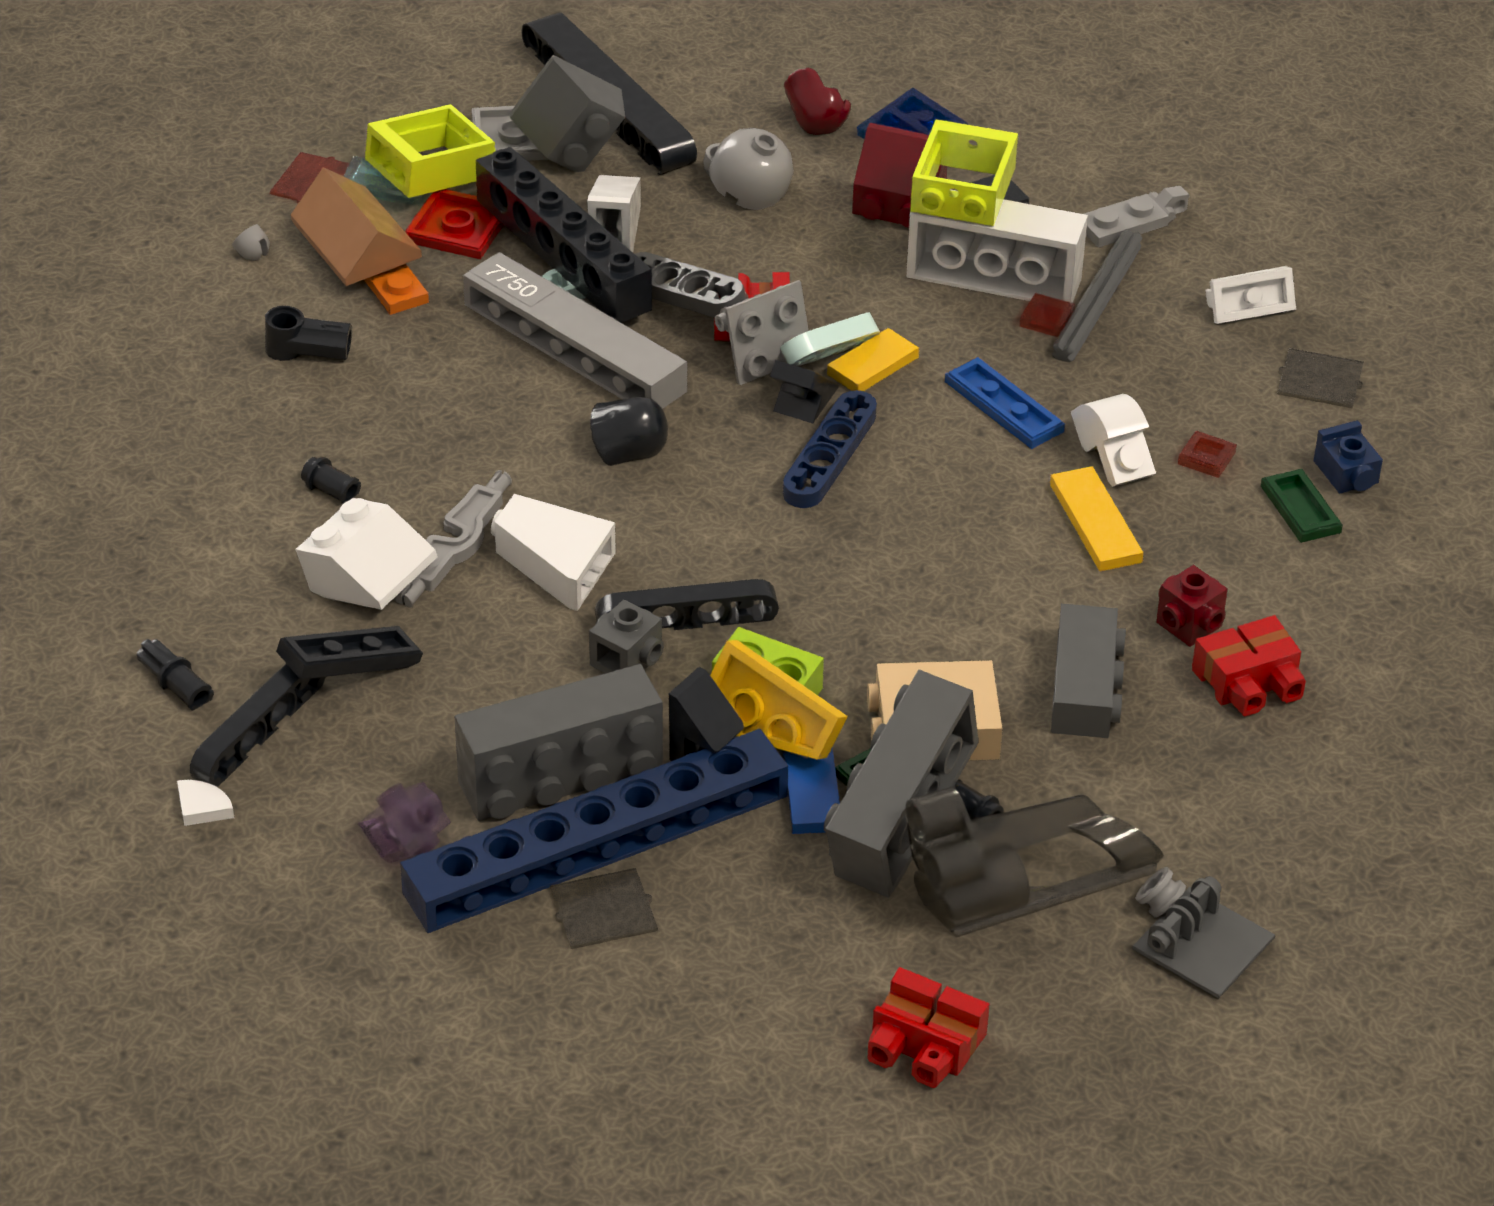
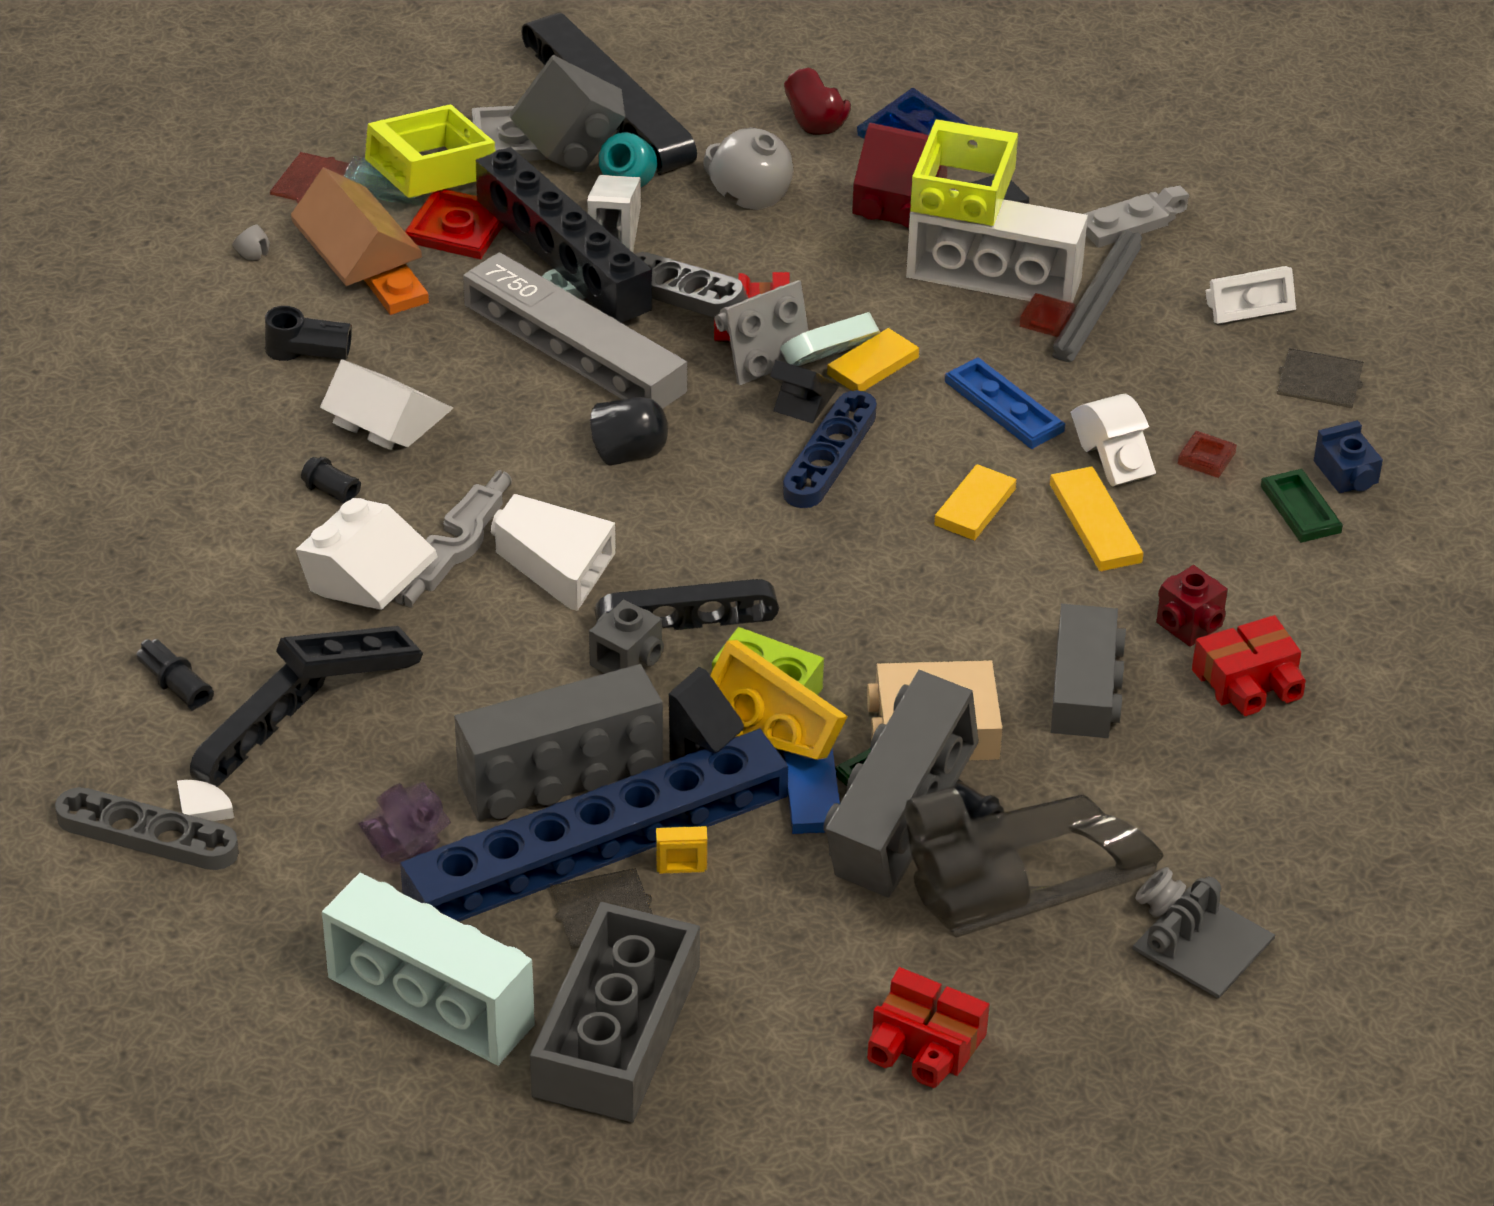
(150, 824): none -> dark grey beam
(381, 406): none -> white slope
(429, 968): none -> light aqua brick
(615, 1012): none -> dark grey brick
(628, 156): none -> teal head
(681, 849): none -> yellow tile
(975, 502): none -> yellow tile

